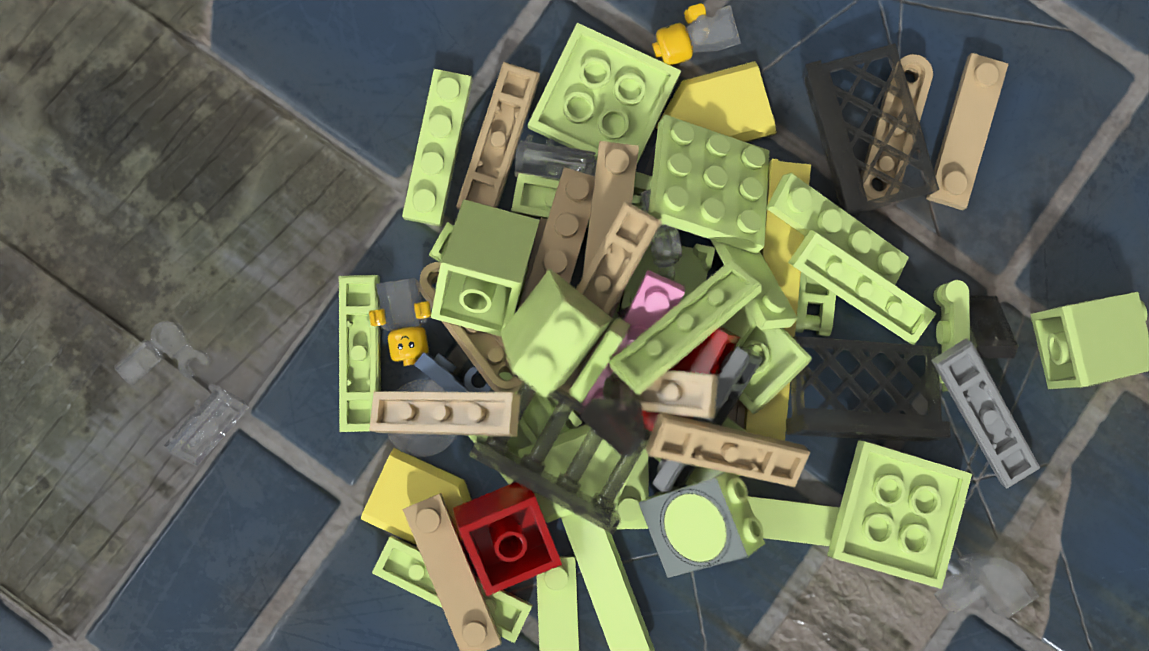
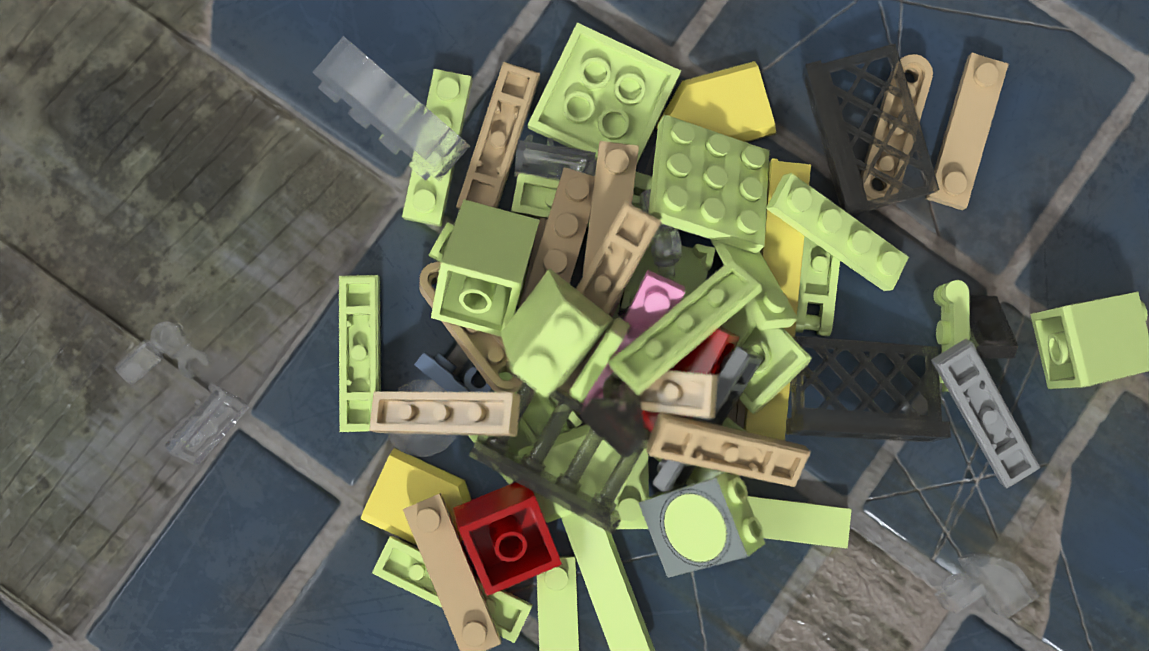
(391, 109): none -> clear wedge
(404, 315): piece -> none
(704, 35): piece -> none
(861, 287): yellowish green plate -> none
(899, 514): yellowish green plate -> none

